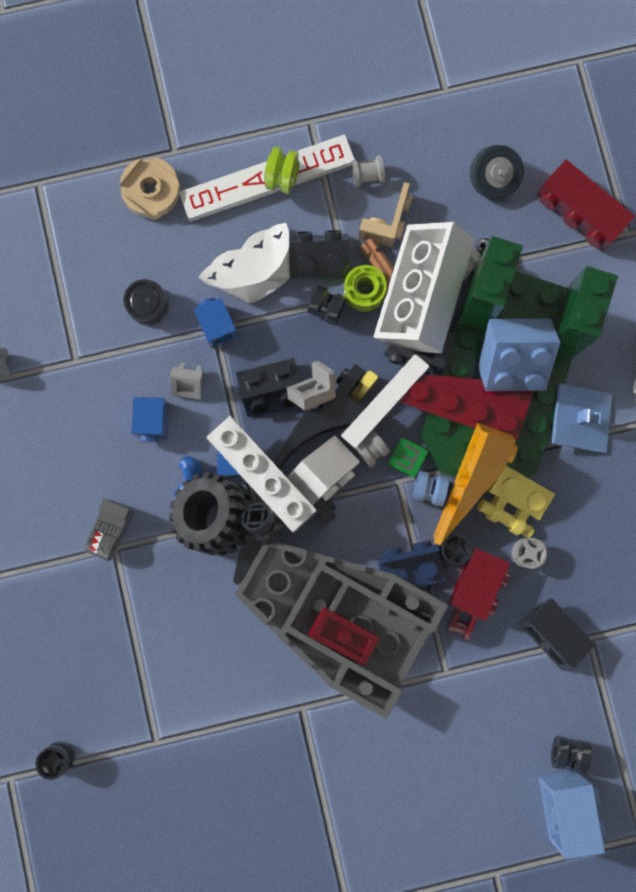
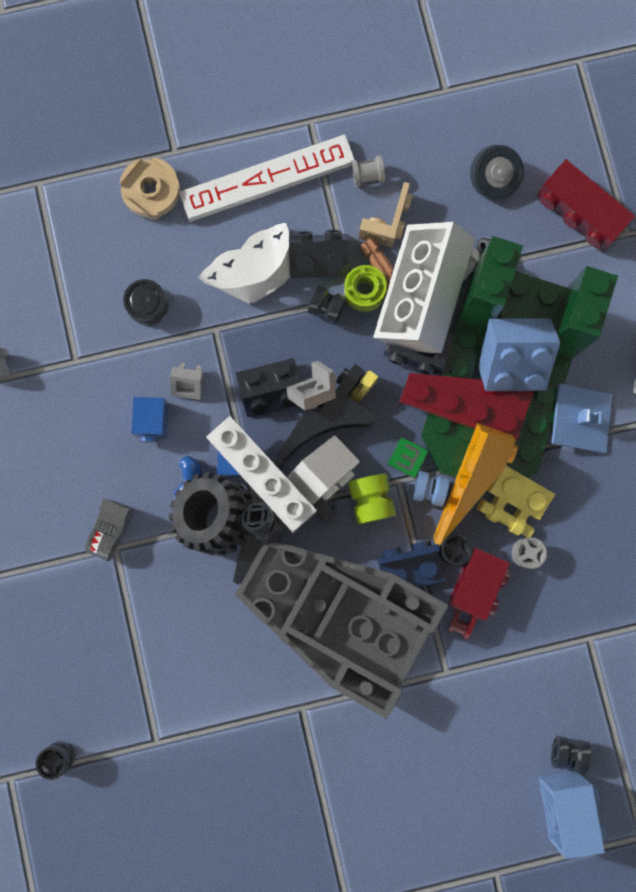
(215, 321): blue brick -> none
(281, 170): lime wheel -> none
(343, 636): dark red plate -> none
(371, 449): light grey wheel -> none
(371, 498): none -> lime wheel
(385, 401): white sticker -> none
(557, 634): black hinge -> none

